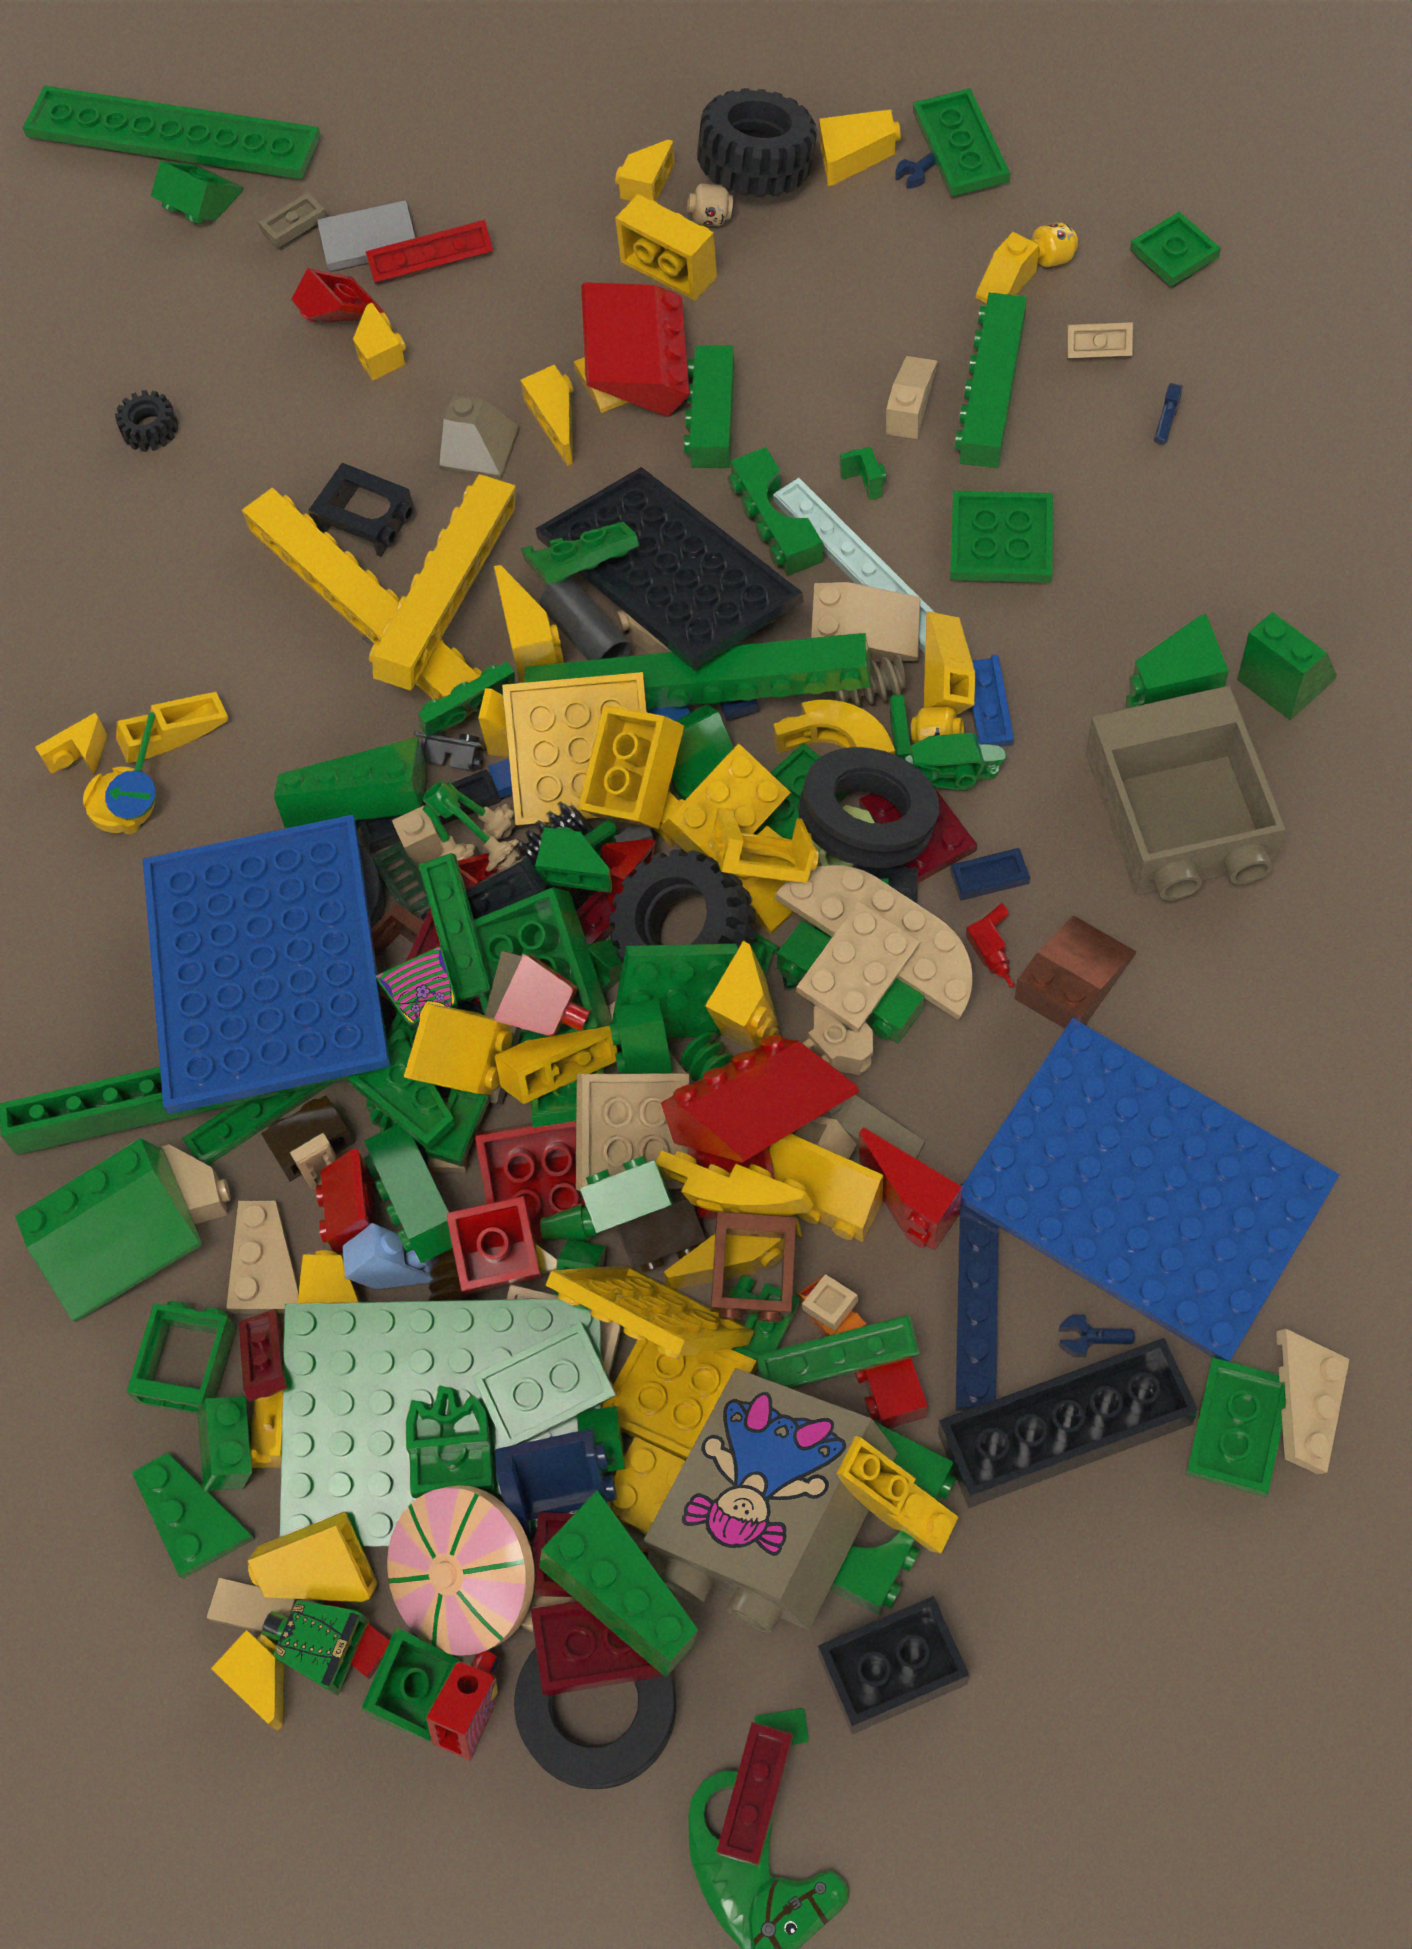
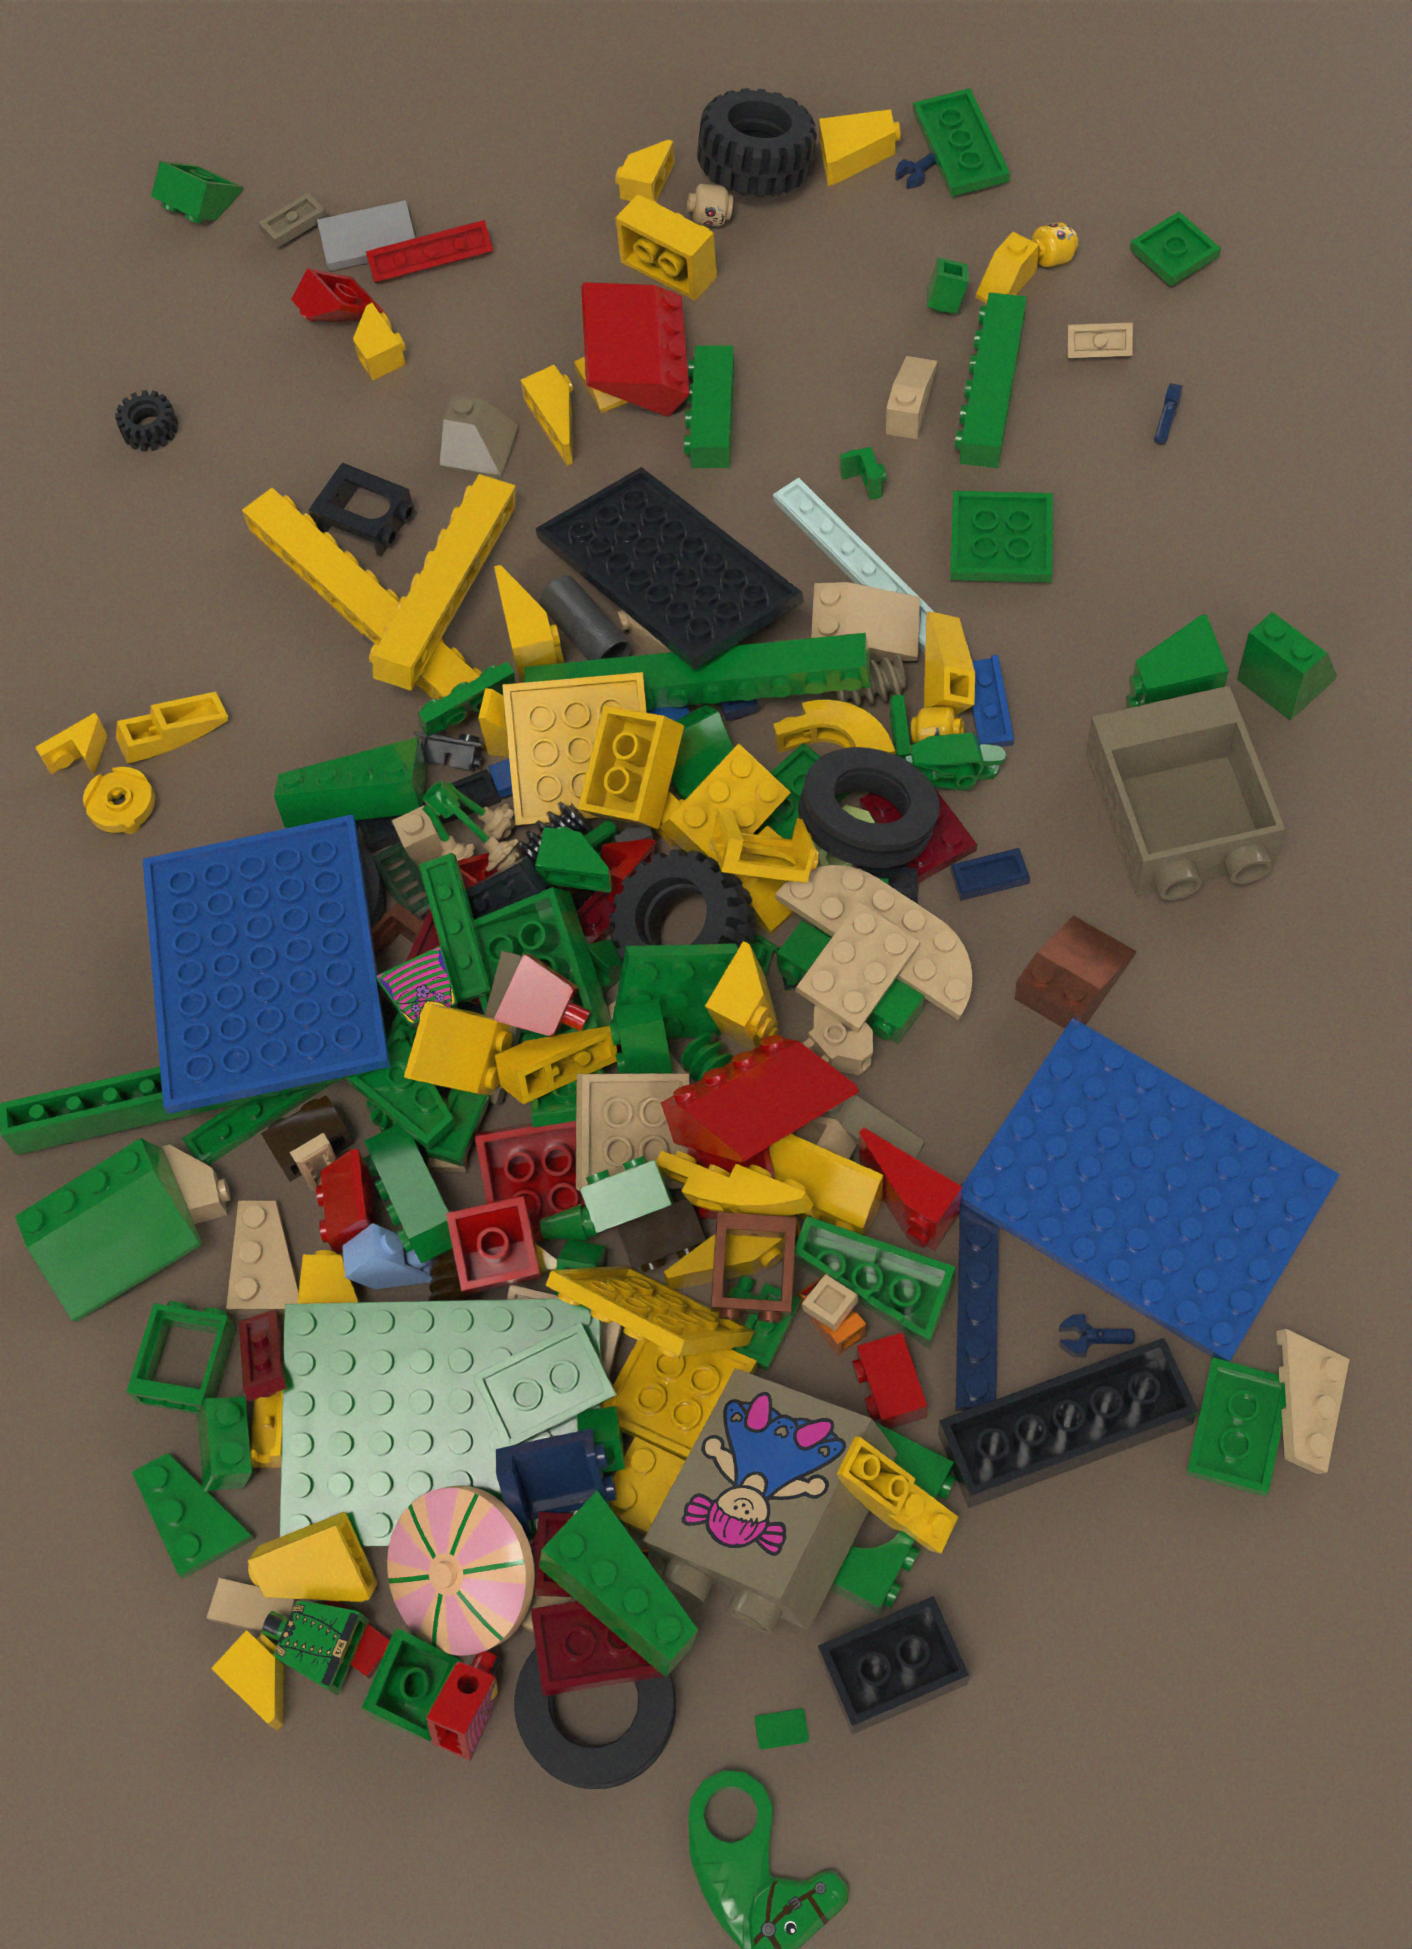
(133, 792): blue piece -> none
(172, 132): green plate -> none
(448, 1445): green plate -> none
(568, 557): green wing -> none
(754, 1794): dark red plate -> none
(791, 540): green arch -> none
(840, 1353): green tile -> none
(887, 1279): none -> green wedge
(947, 285): none -> green brick
(989, 944): red piece -> none

